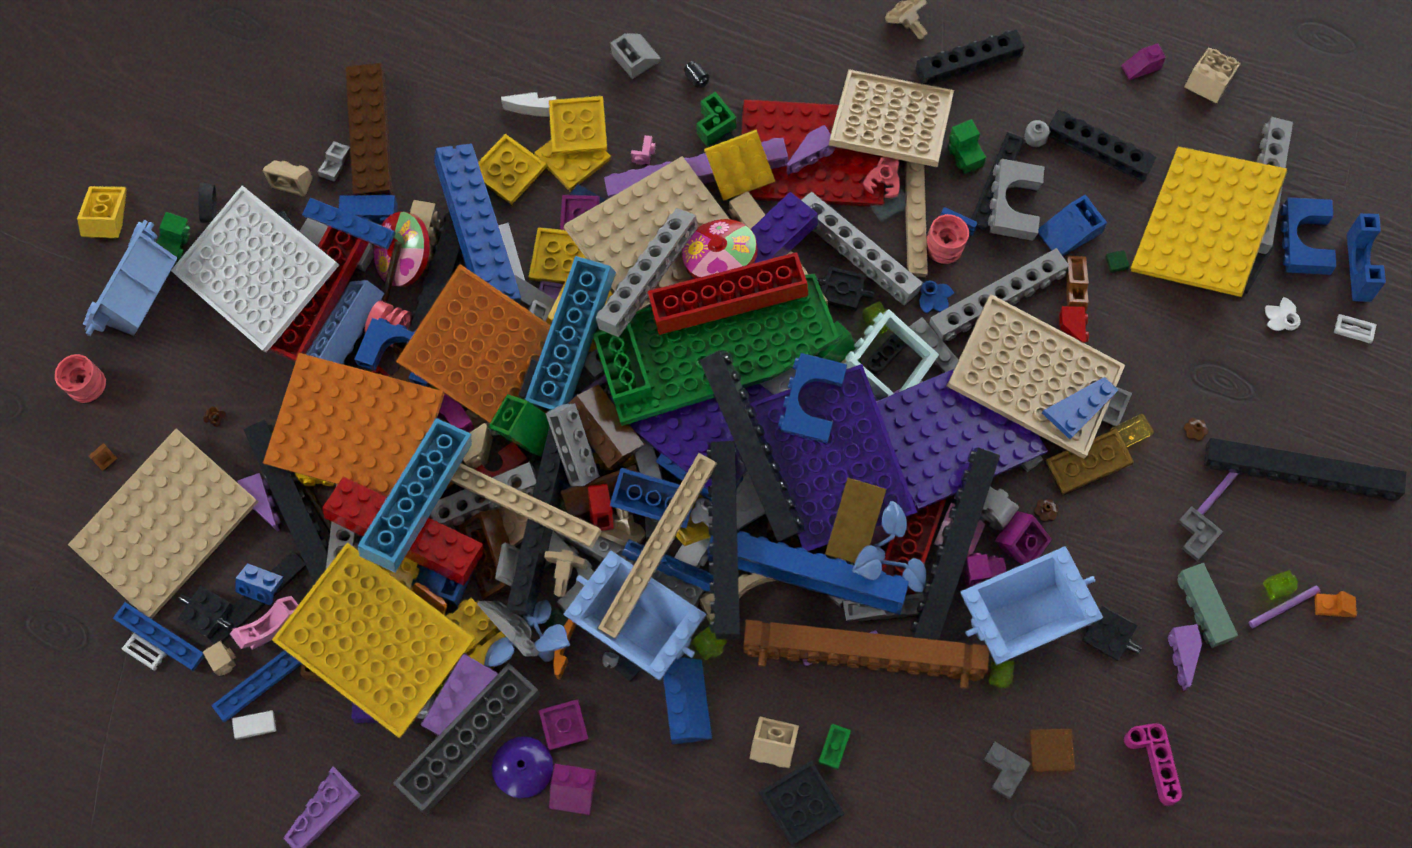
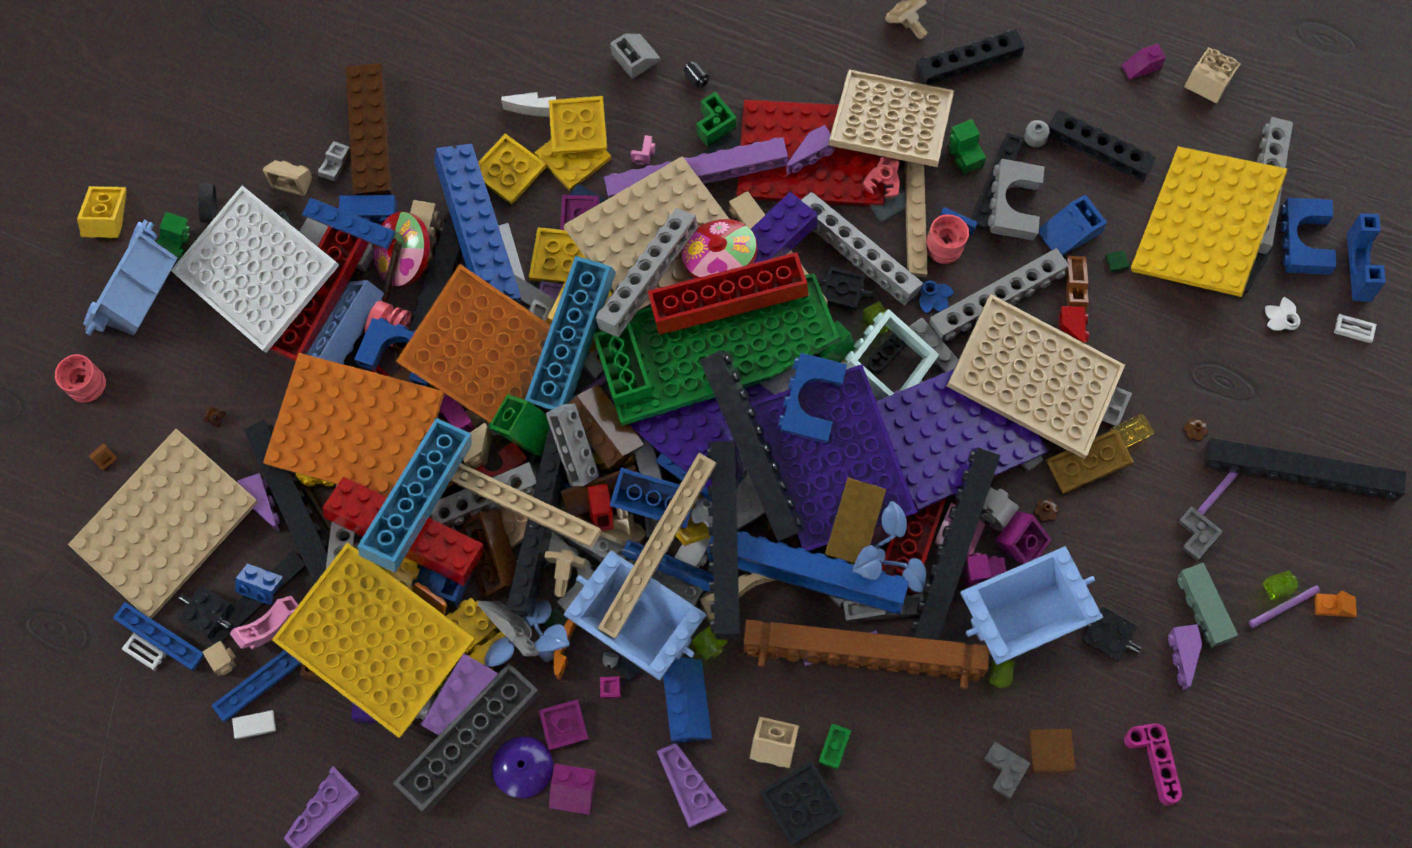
(507, 563): light grey tile -> none
(527, 378): black tile -> none
(610, 687): none -> dark pink tile
(690, 789): none -> medium lavender wing
(739, 165): yellow plate -> none
(1077, 409): wing -> none

